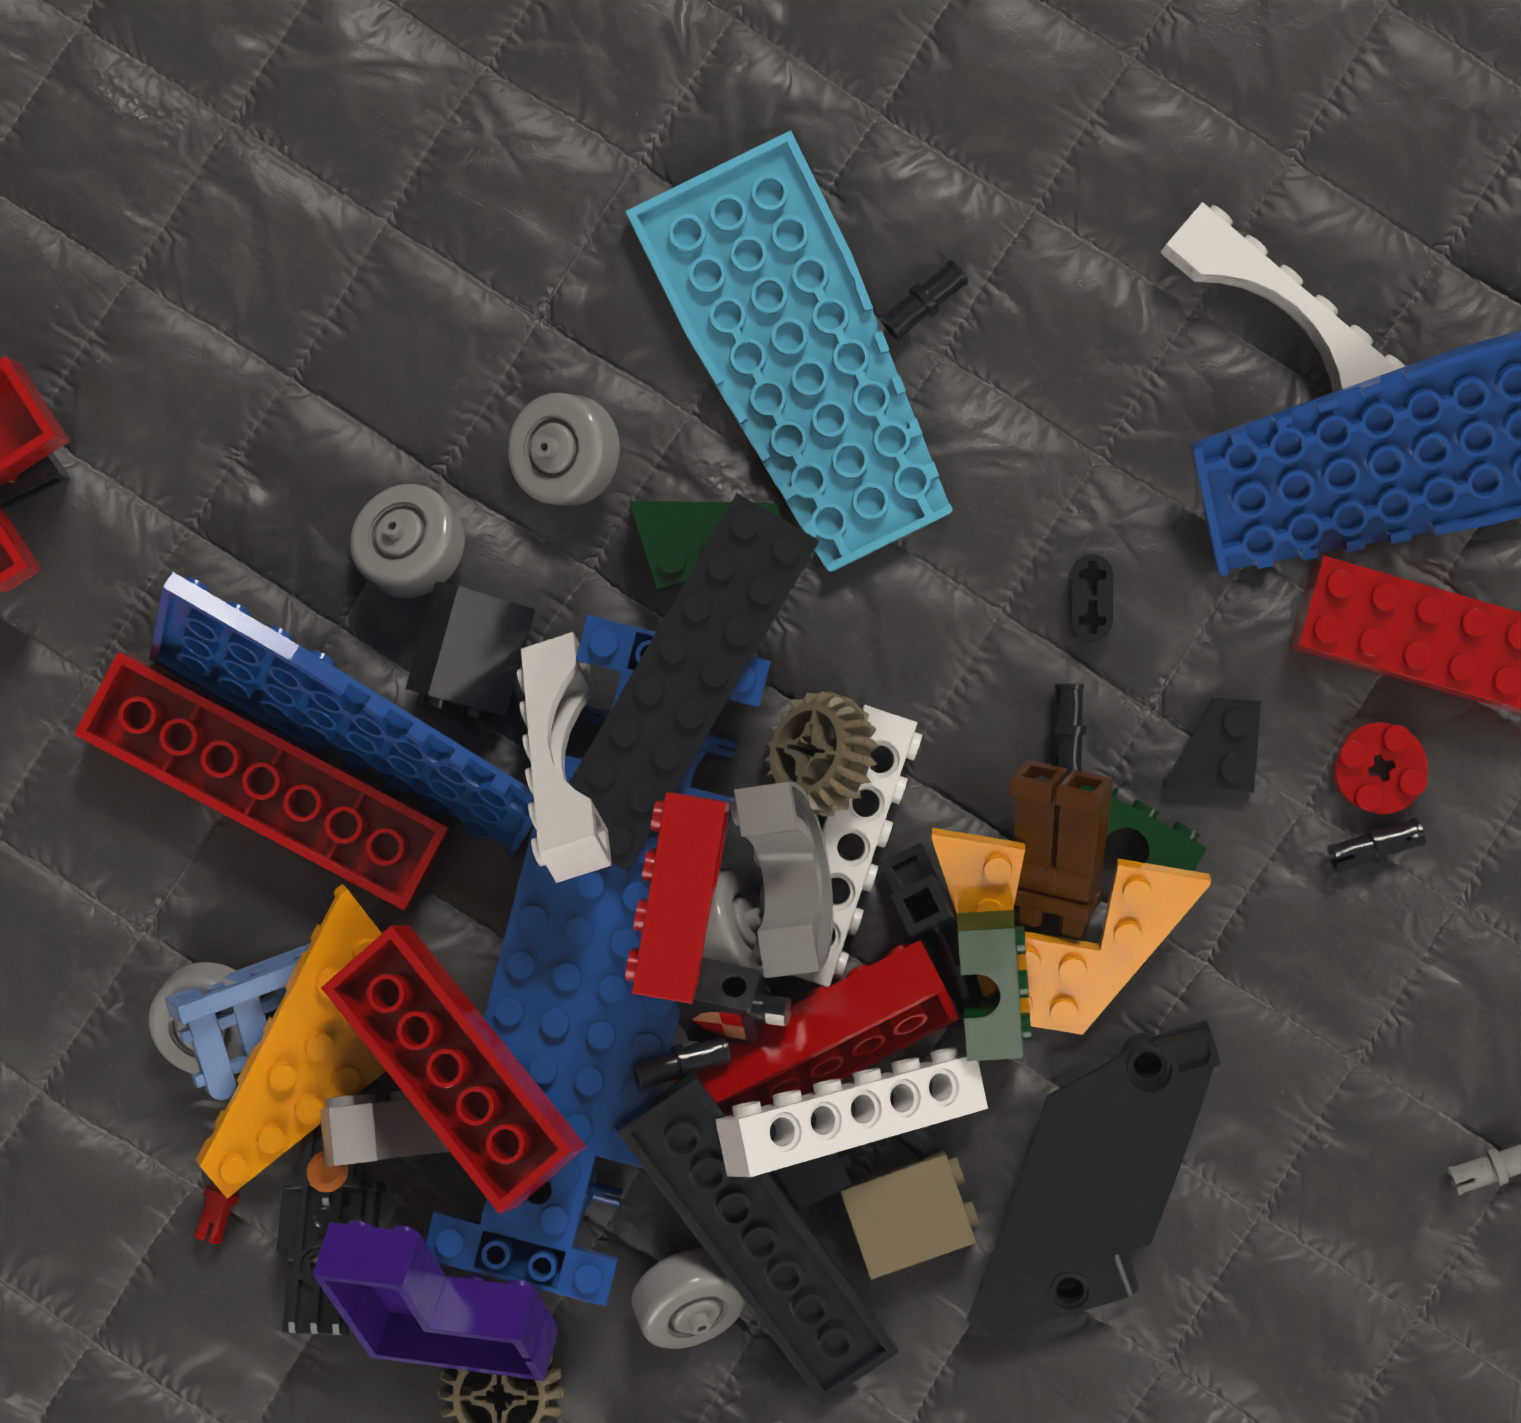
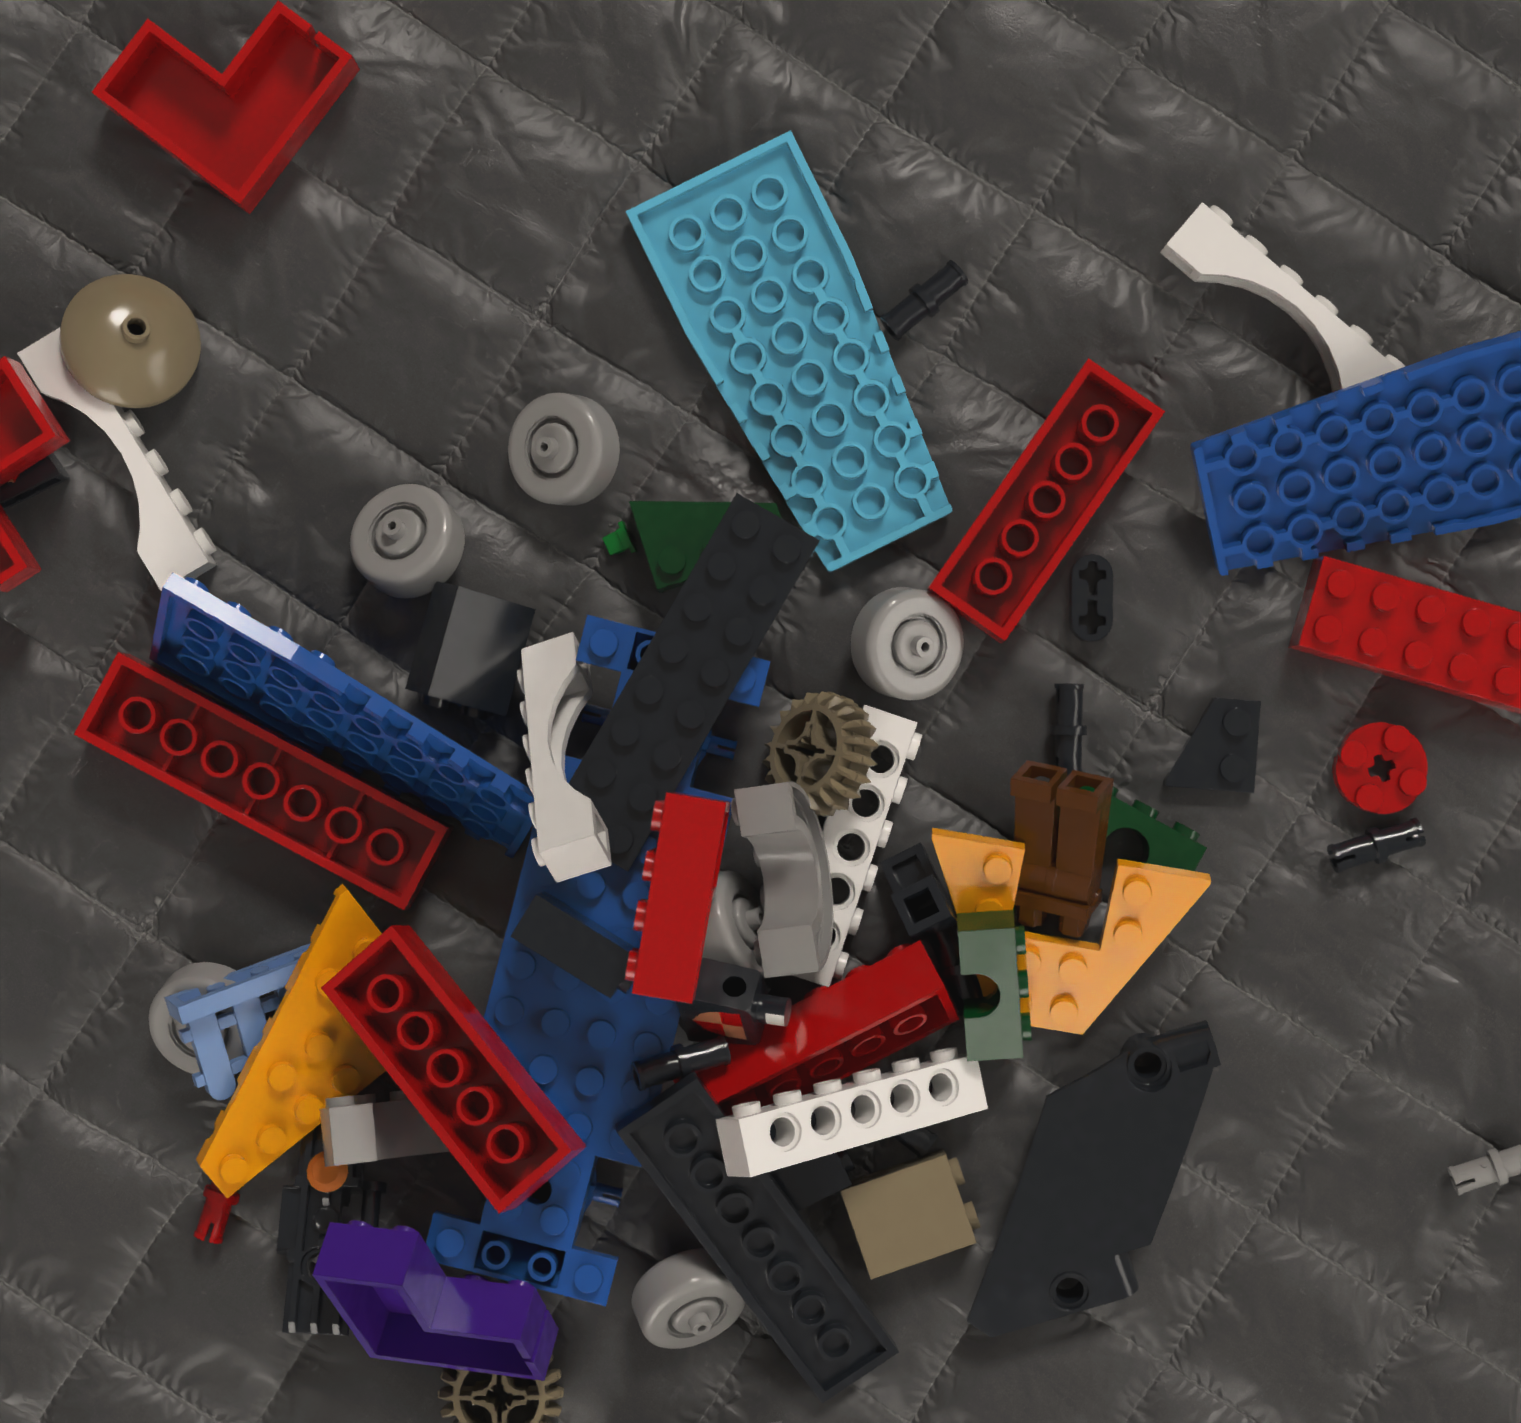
(125, 366): none -> dark tan dish
(166, 534): none -> white arch
(237, 124): none -> red piece
(575, 944): none -> black brick
(620, 540): none -> green piece
(907, 643): none -> light grey wheel
(1045, 500): none -> red brick

